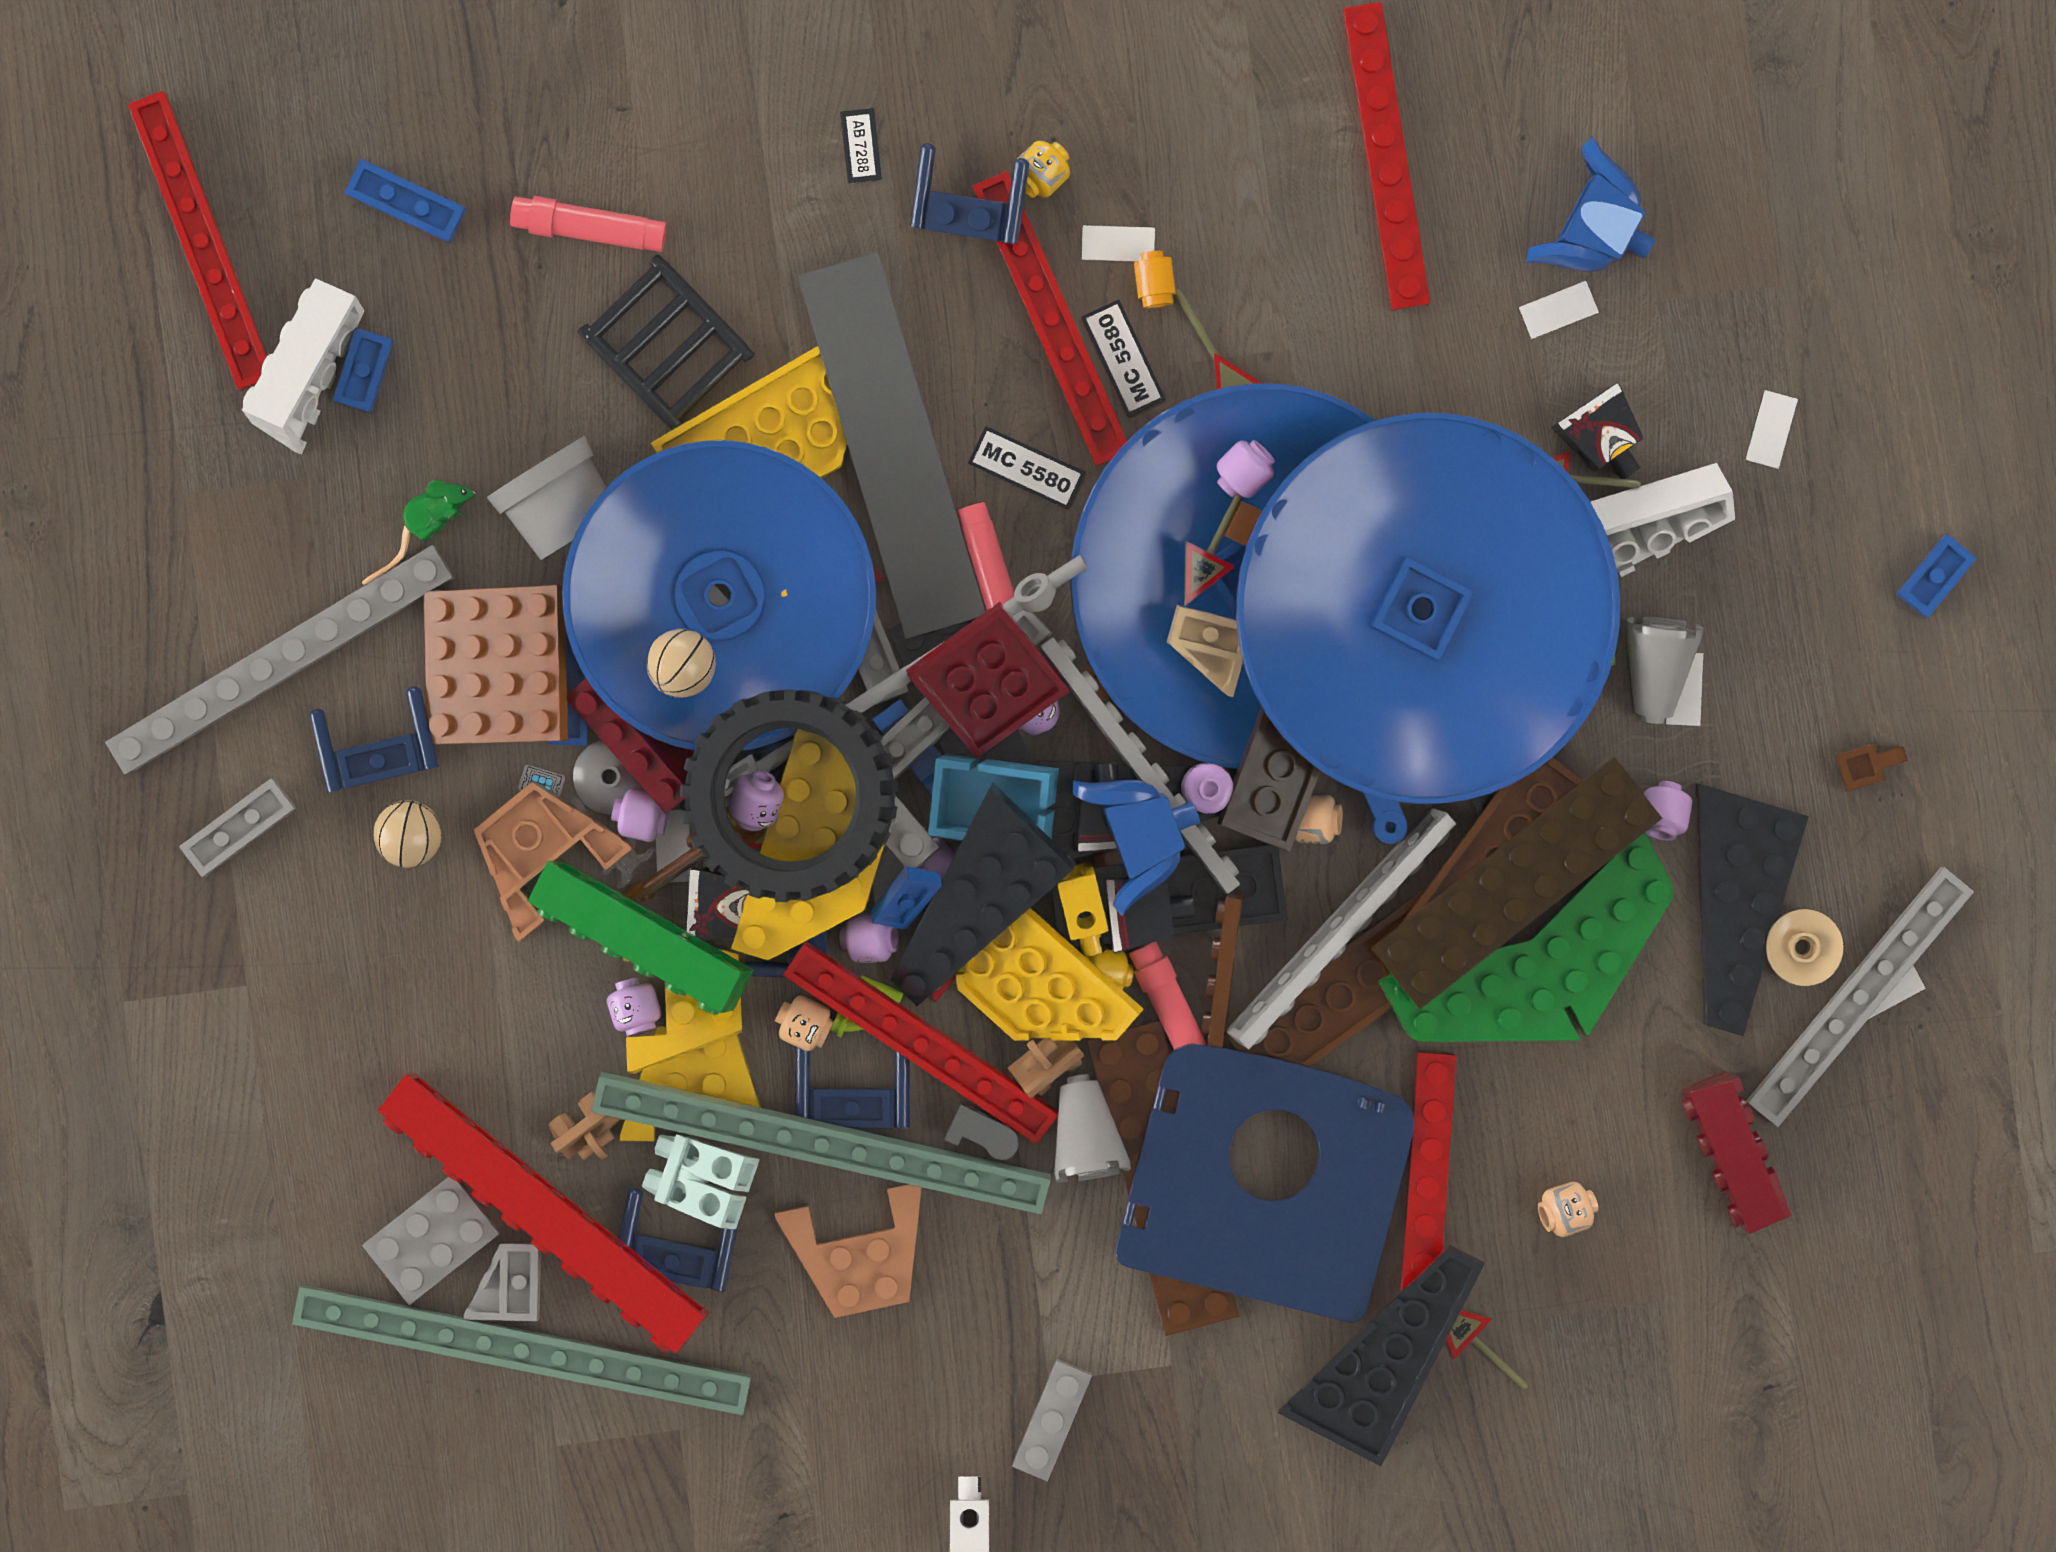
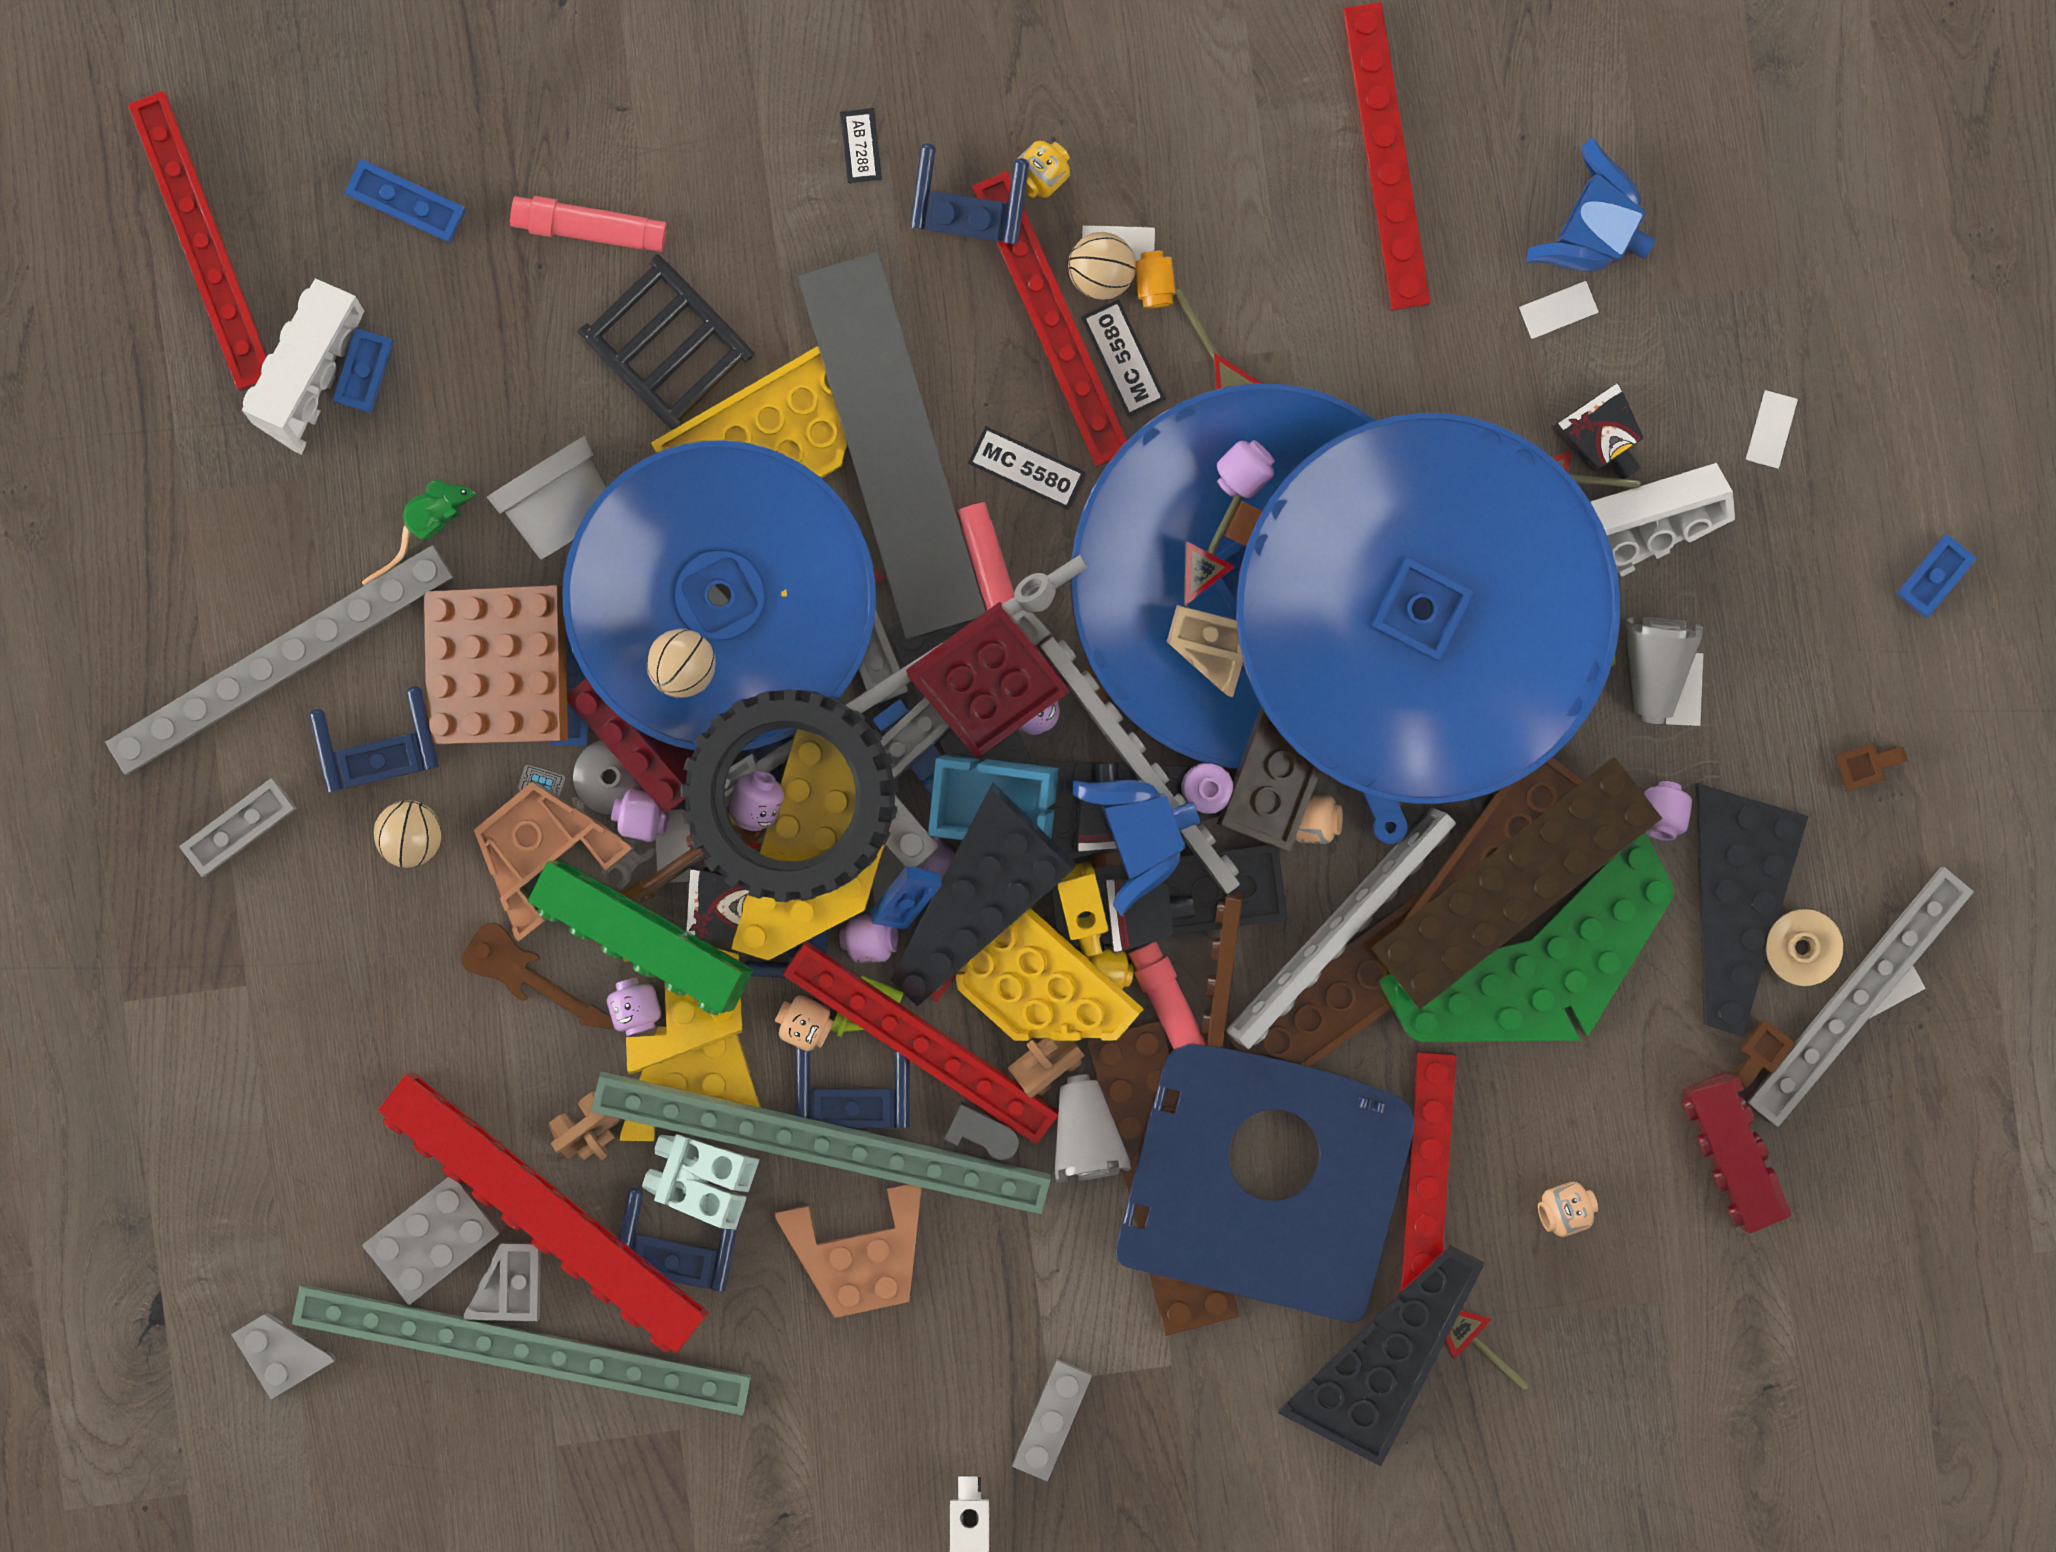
(279, 1354): none -> light grey wing
(497, 956): none -> reddish brown piece
(1101, 265): none -> tan piece
(1765, 1050): none -> reddish brown plate

